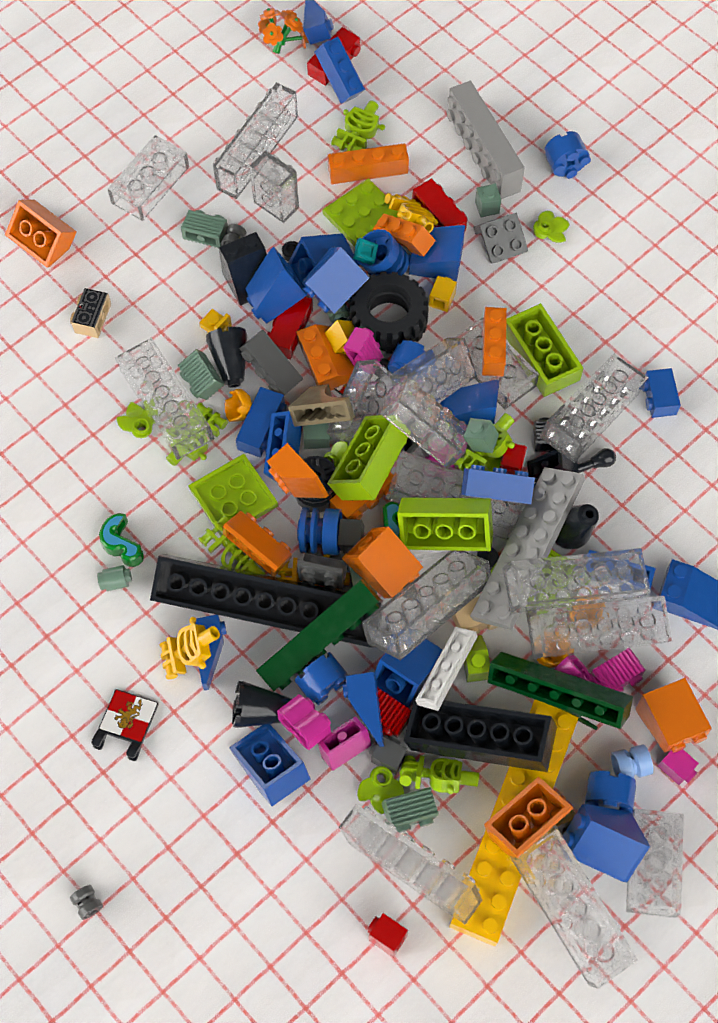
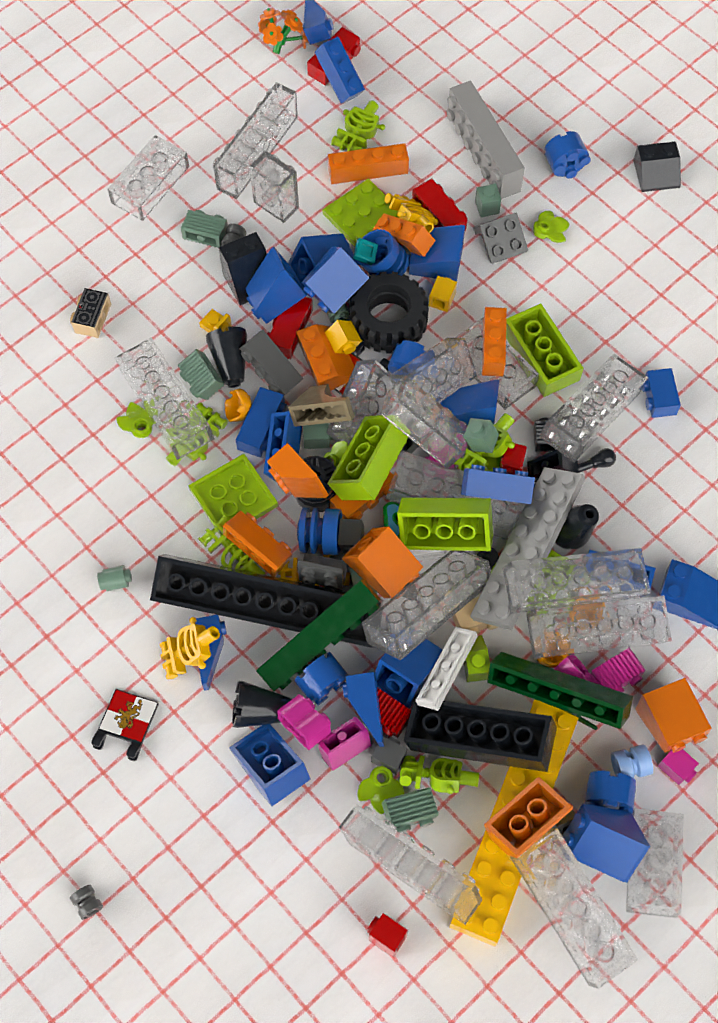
(39, 232): orange slope -> none
(118, 545): green animal -> none
(288, 249): black tile -> none
(362, 346): dark pink brick -> none
(658, 166): none -> slope

